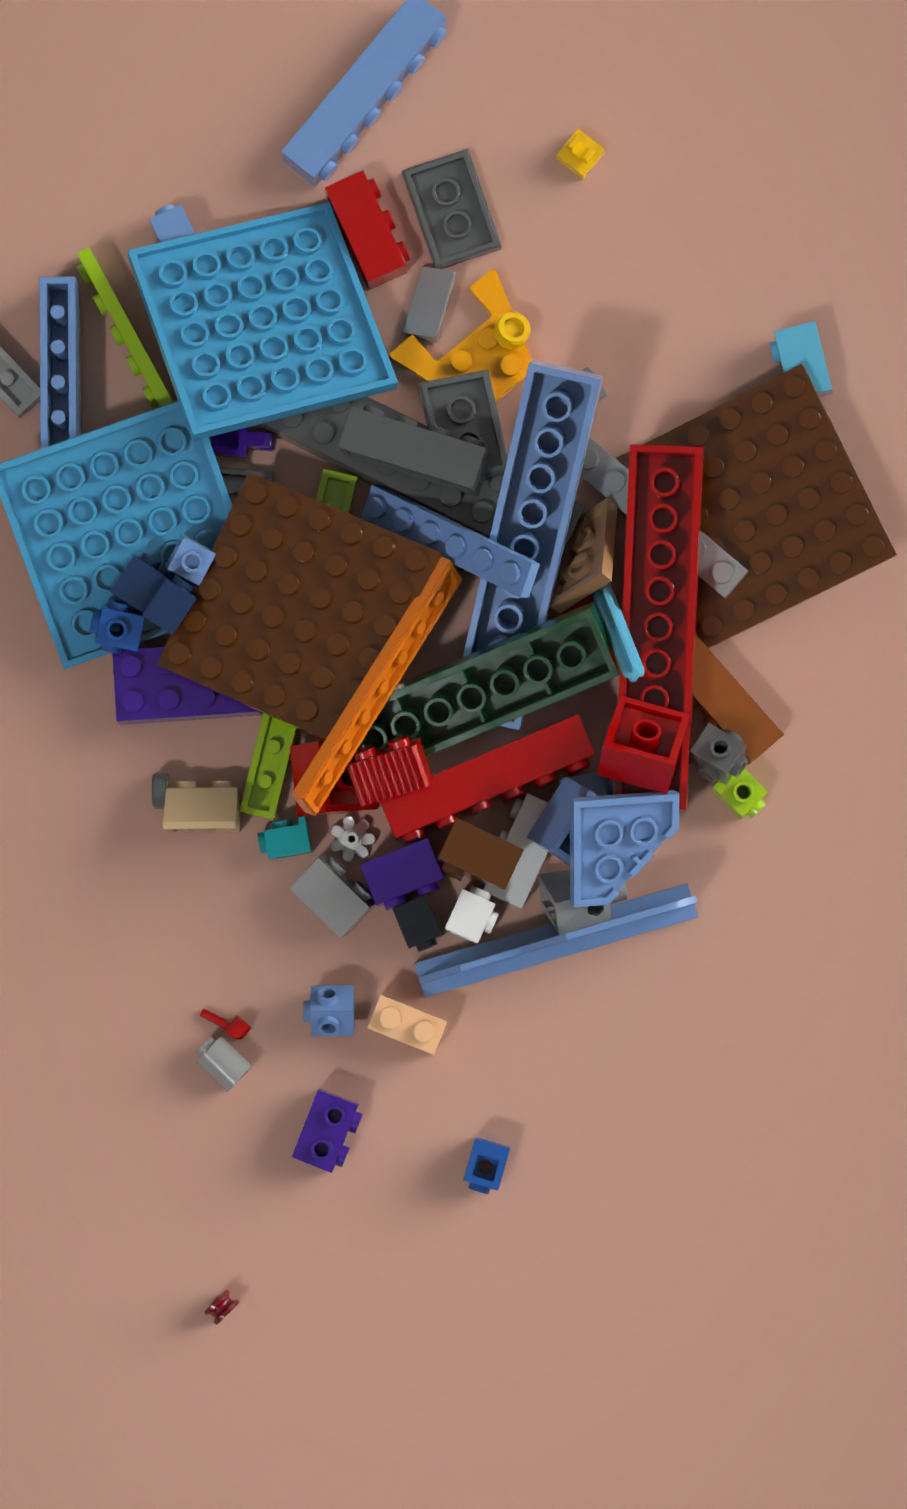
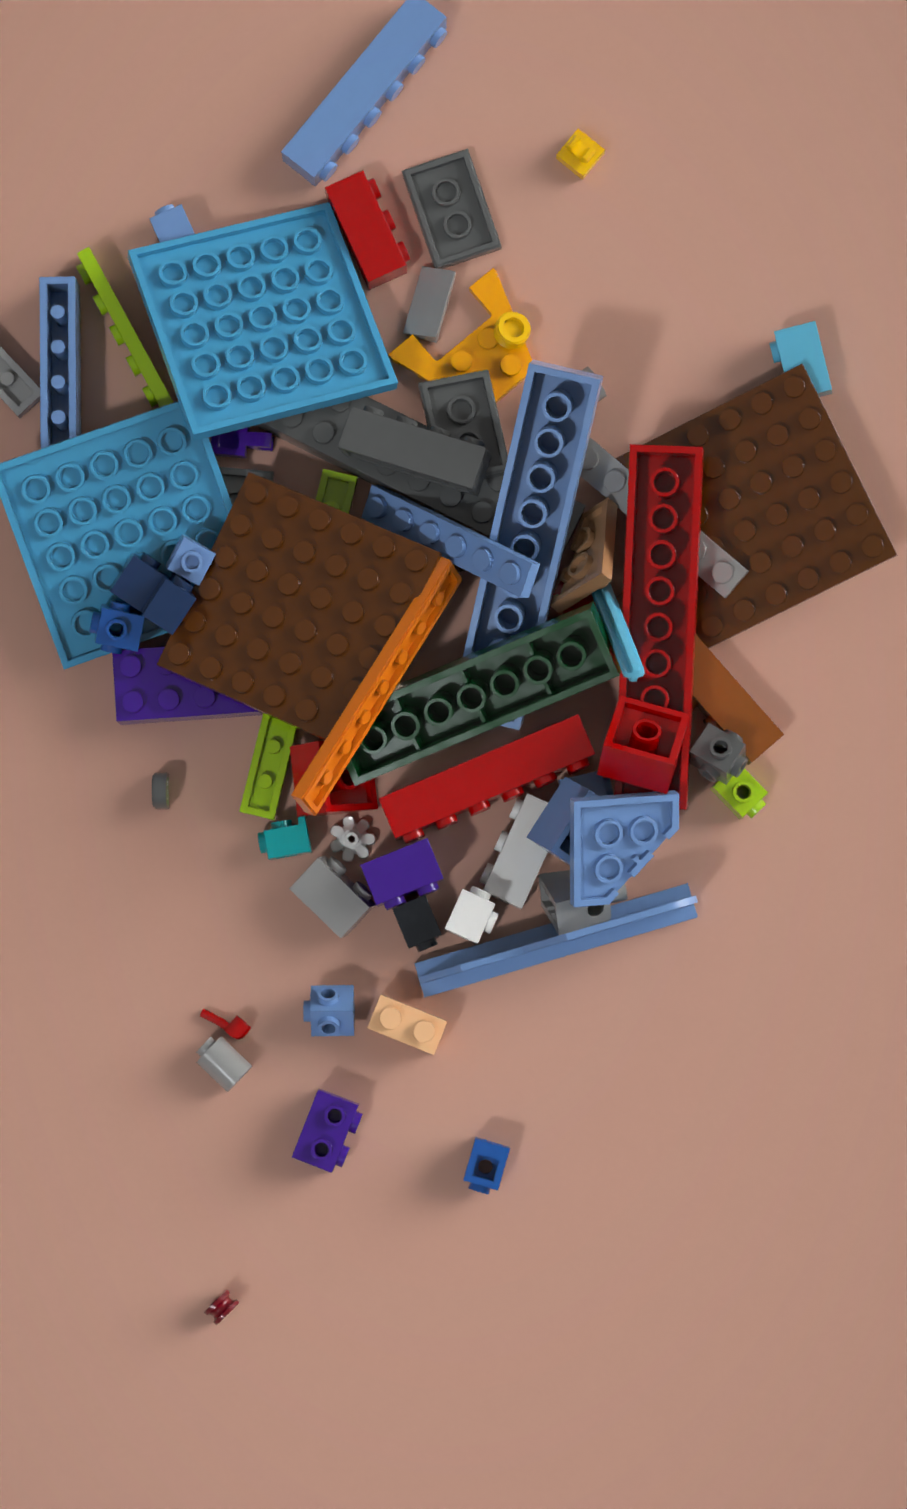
(202, 809): tan slope -> none
(390, 770): red brick -> none
(478, 855): reddish brown wedge -> none

